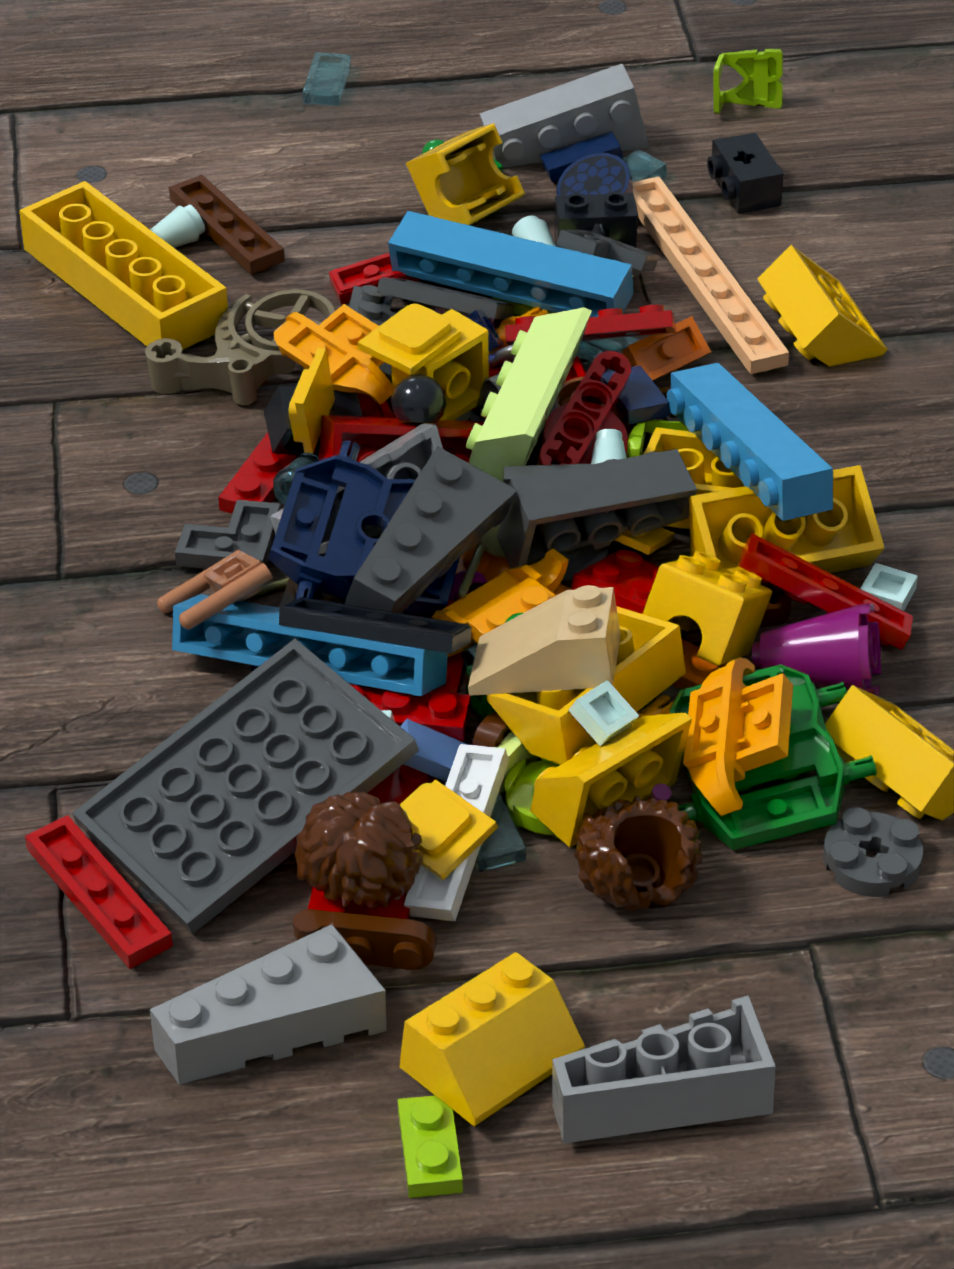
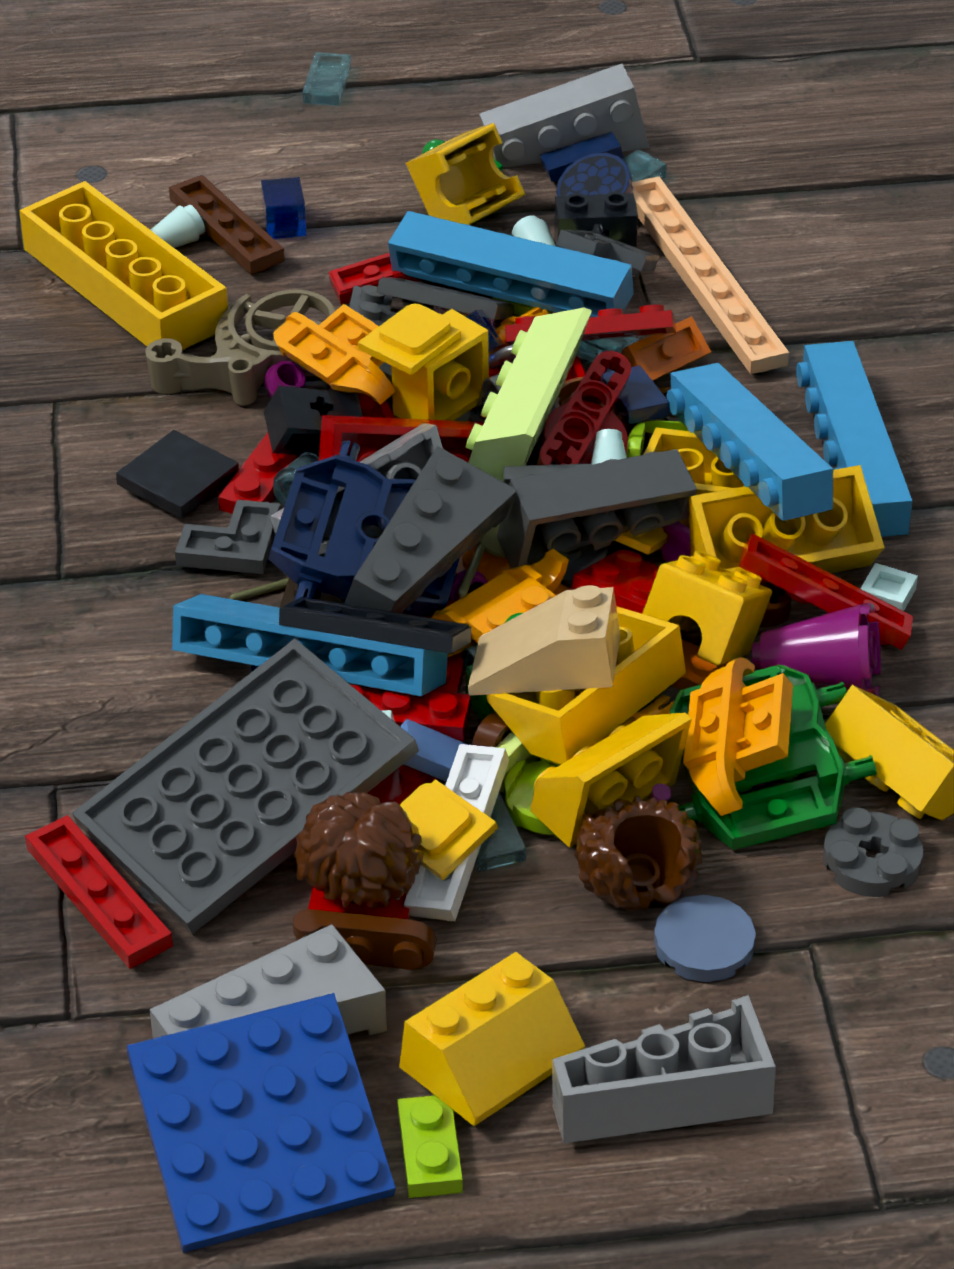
(177, 473): none -> black tile
(232, 579): nougat plate -> none
(259, 1122): none -> blue plate
(283, 207): none -> clear blue brick
(283, 374): none -> magenta plate
(311, 400): yellow piece -> none
(418, 399): black piece -> none
(603, 713): light aqua plate -> none
(677, 542): none -> magenta plate
(704, 938): none -> sand blue tile
(746, 173): black brick -> none
(760, 82): lime piece -> none
(818, 311): yellow slope -> none
(854, 428): none -> dark azure brick

